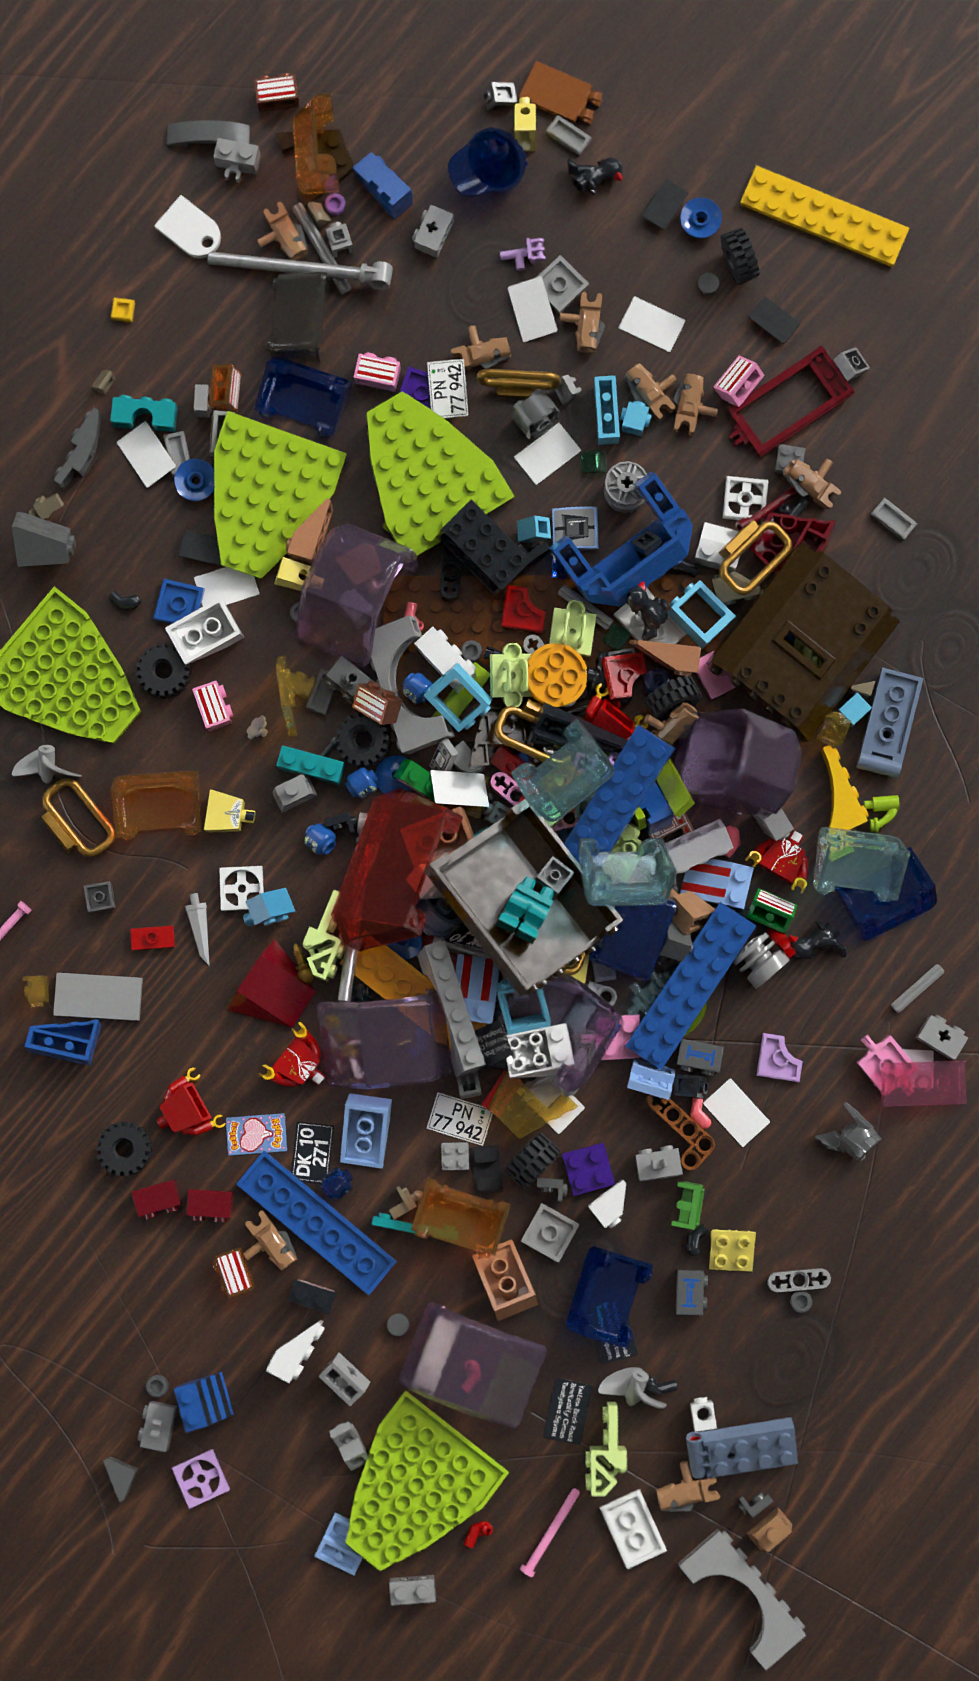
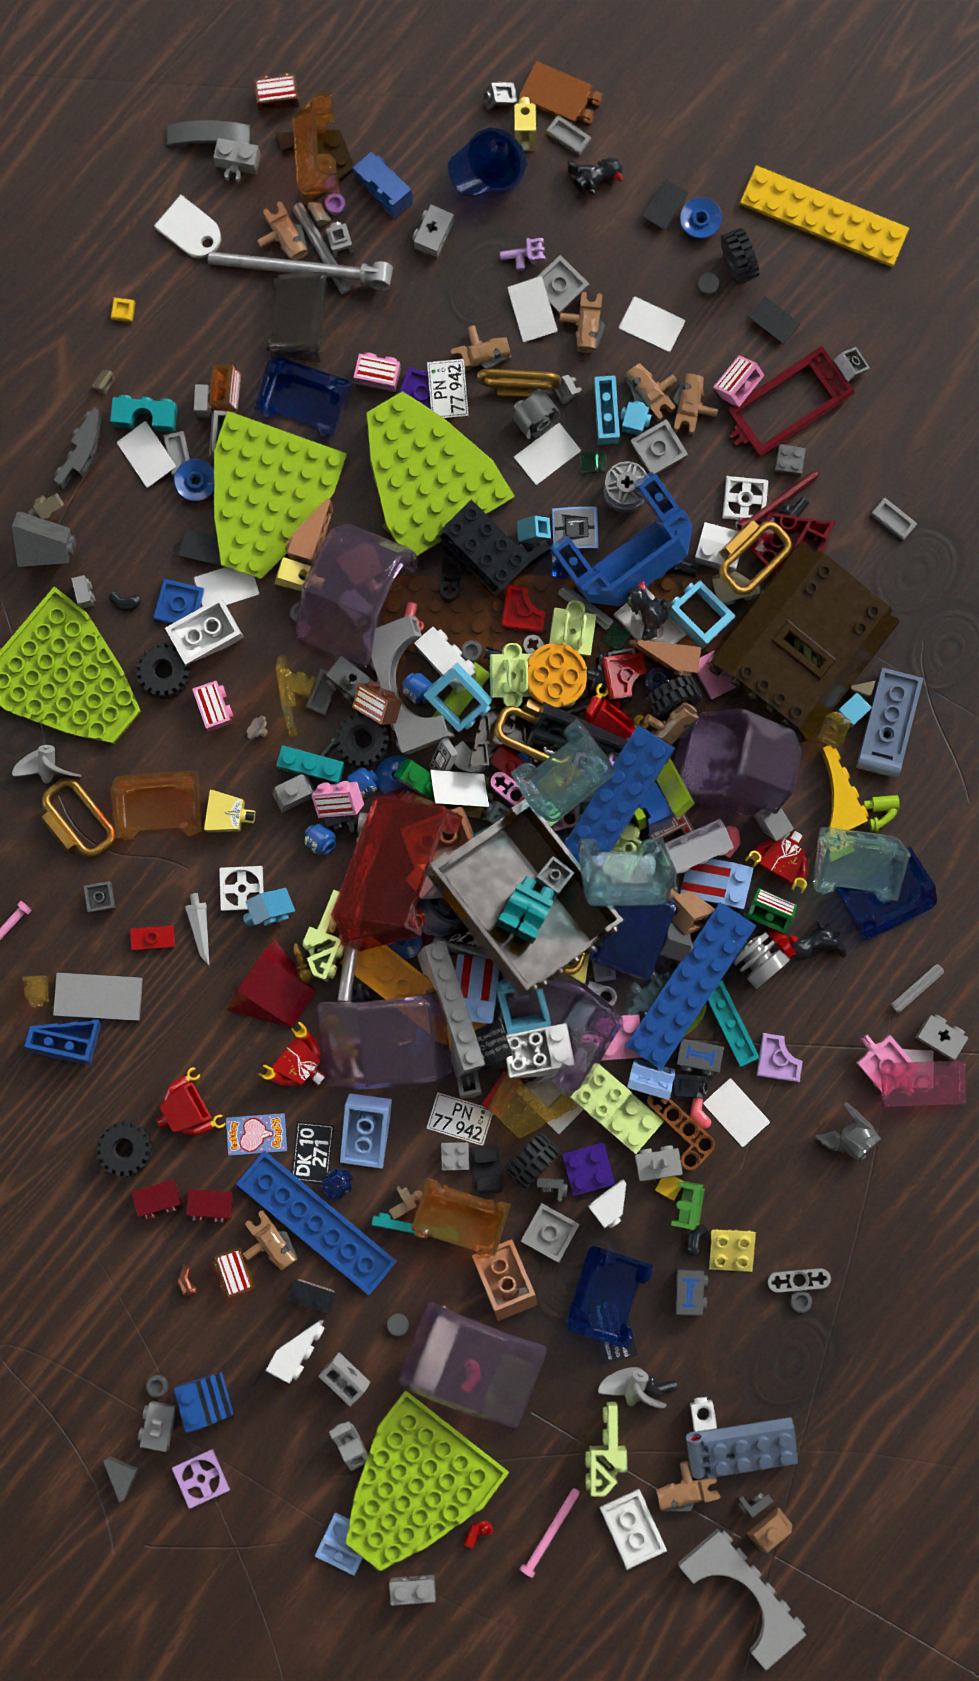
(82, 591): none -> light grey piece
(183, 1282): none -> copper arm
(337, 799): none -> brick
(567, 1411): black sticker -> none
(617, 1109): none -> yellowish green piece
(646, 544): black bracket -> none
(659, 447): none -> light grey plate
(668, 1187): none -> yellow tile
(732, 1025): none -> teal plate
(811, 482): medium nougat piece -> none

